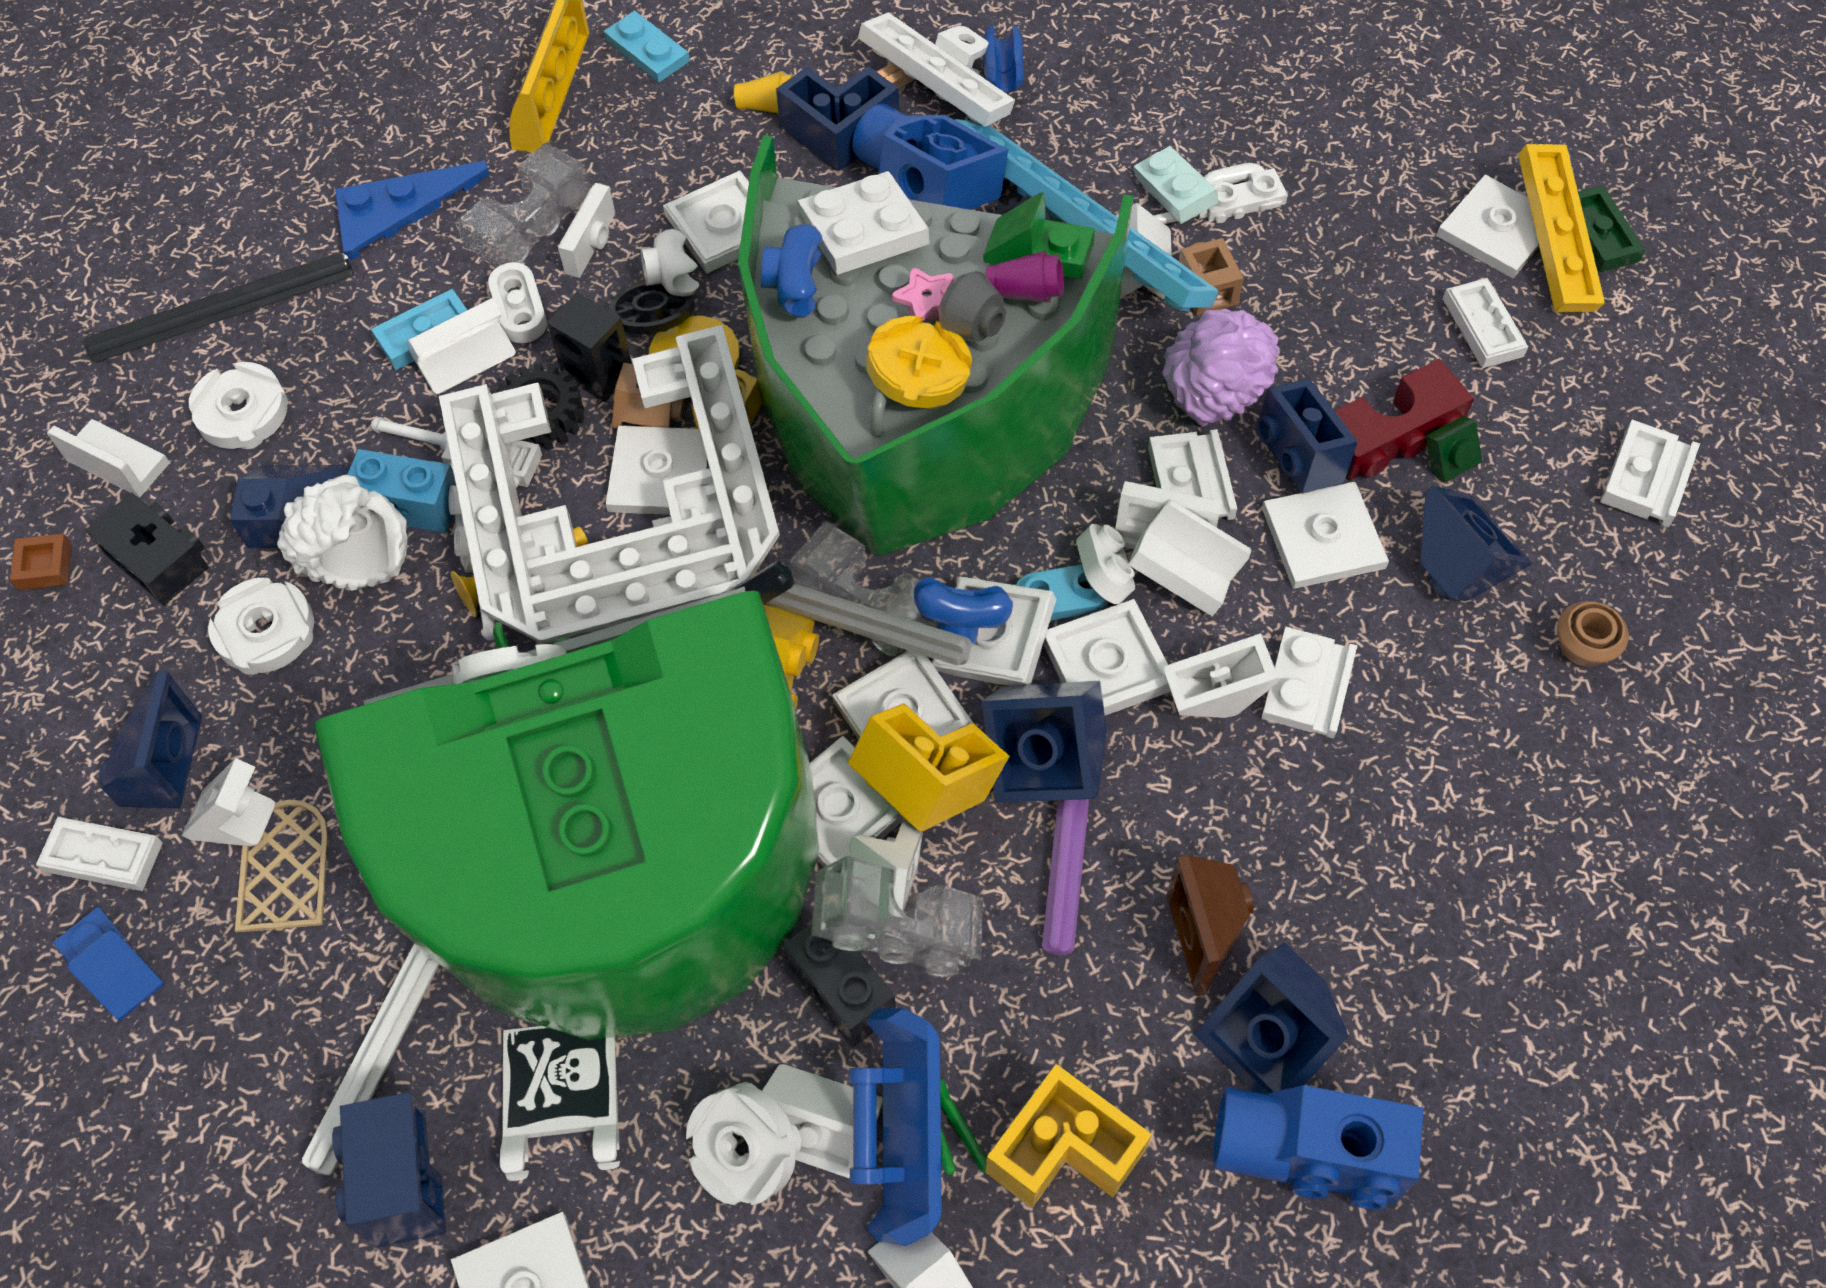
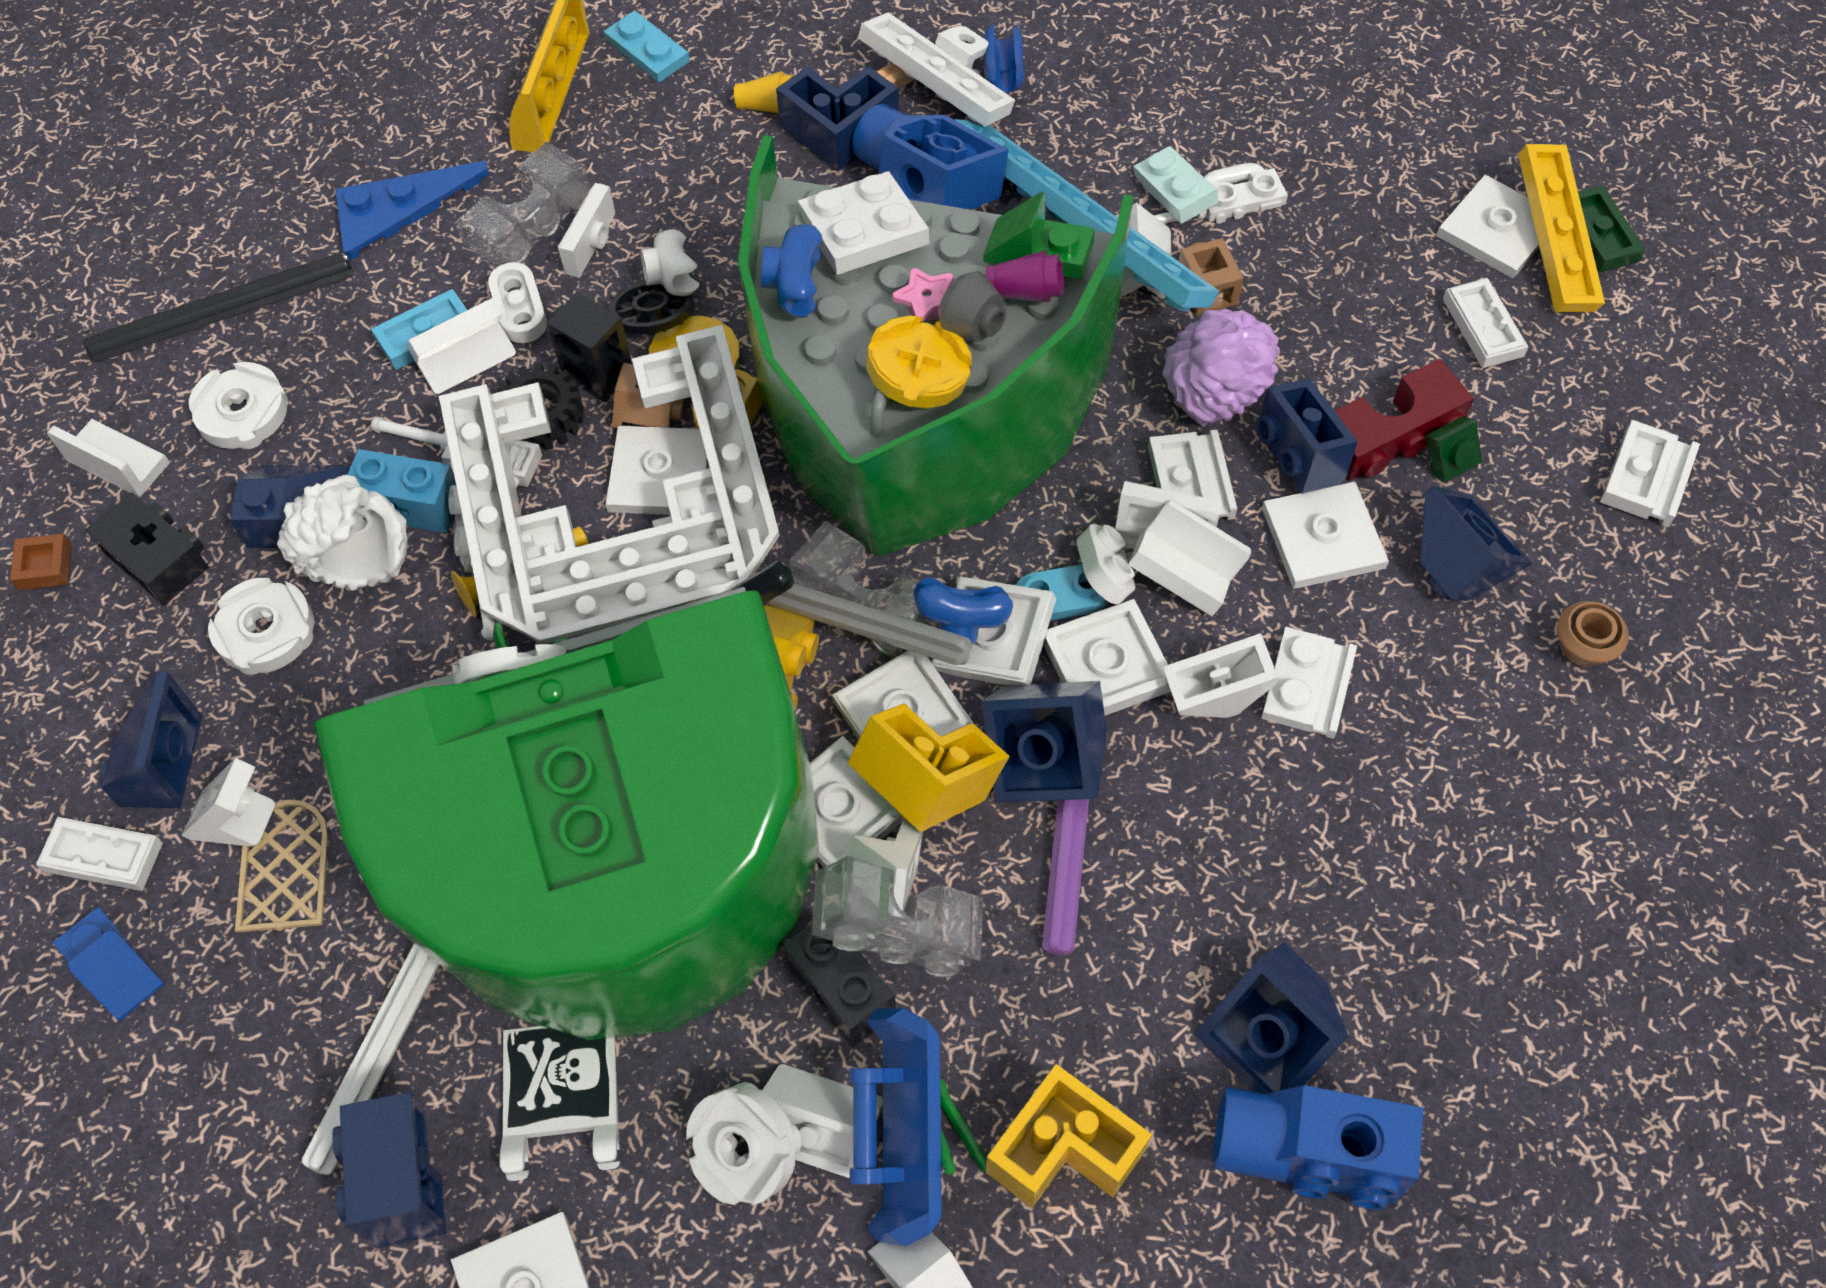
(712, 220): white plate -> none
(1208, 915): reddish brown slope -> none

